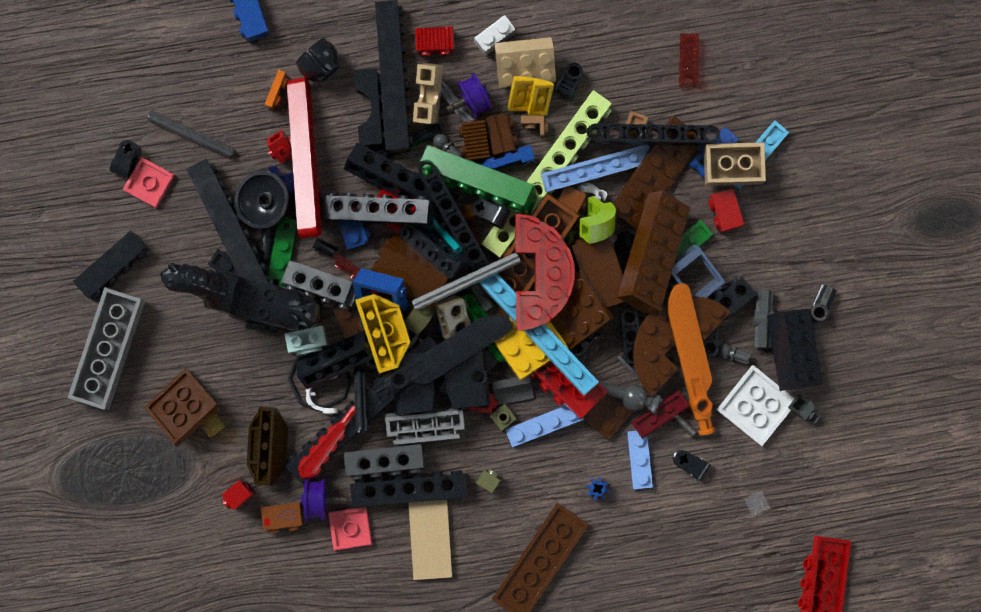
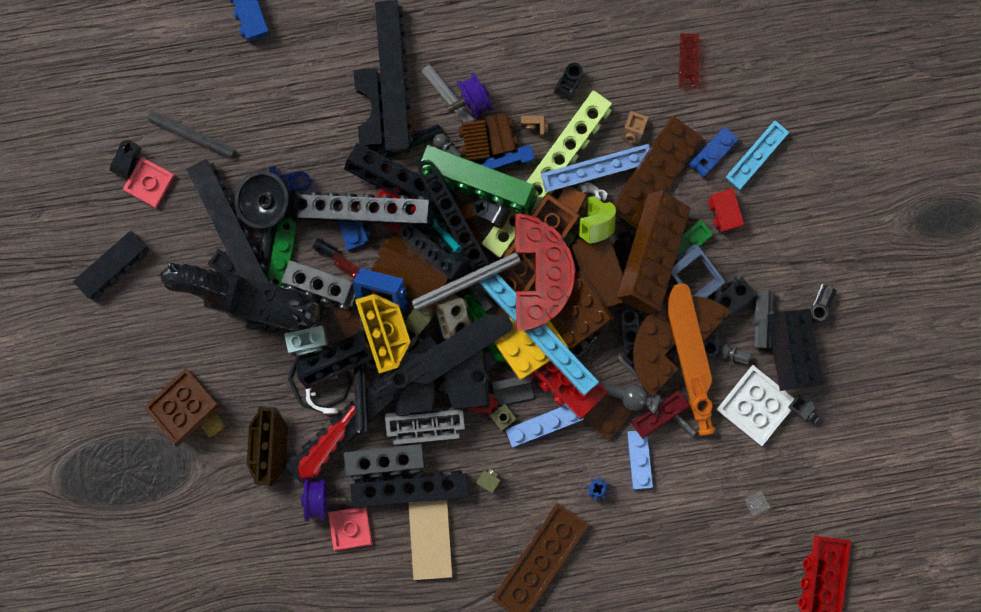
(106, 349): light grey brick -> none
(238, 495): red brick -> none
(274, 97): orange plate -> none
(280, 147): red brick -> none
(282, 516): dark orange brick -> none
(304, 158): beam -> none
(319, 62): black piece -> none
(430, 80): tan arch -> none
(434, 40): red brick -> none
(496, 33): white brick -> none
(525, 58): tan brick -> none
(530, 95): yellow slope -> none
(643, 138): black beam -> none
(693, 466): black piece -> none
(734, 164): tan brick -> none

